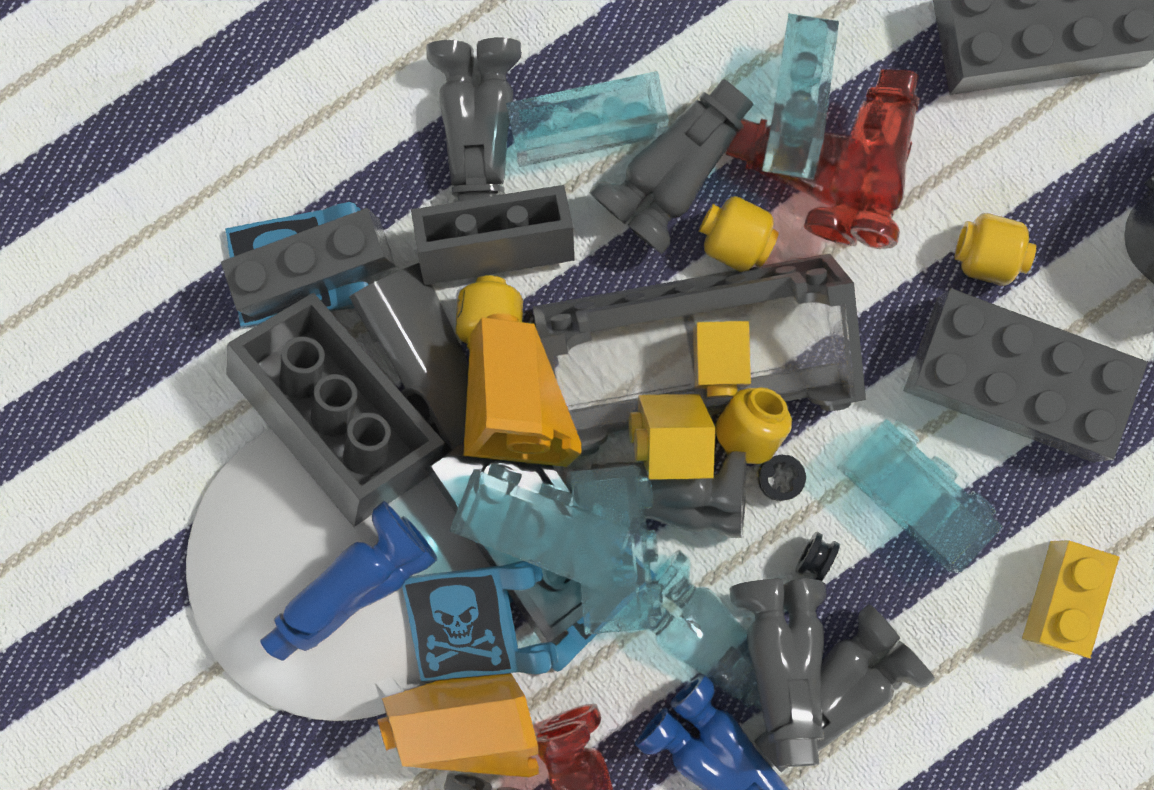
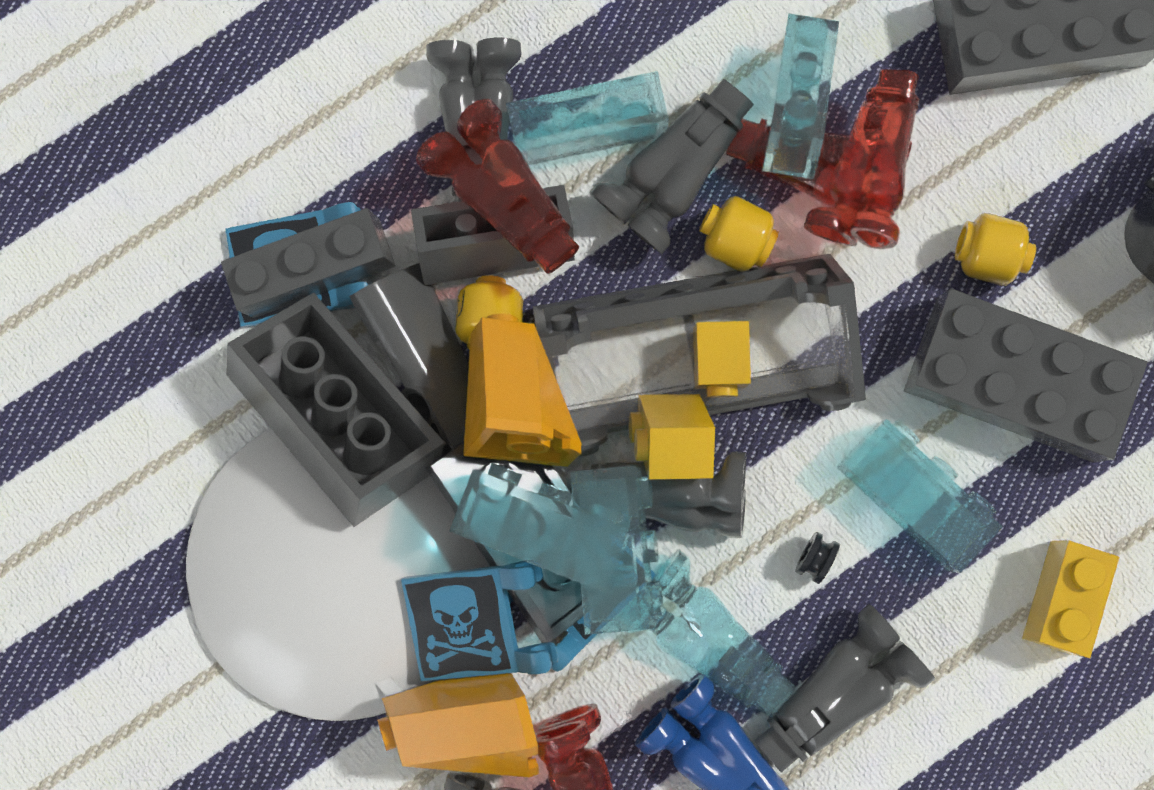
(350, 583): blue piece -> none
(500, 187): none -> clear red piece
(754, 423): yellow head -> none
(787, 662): dark grey piece -> none
(796, 484): black bush -> none

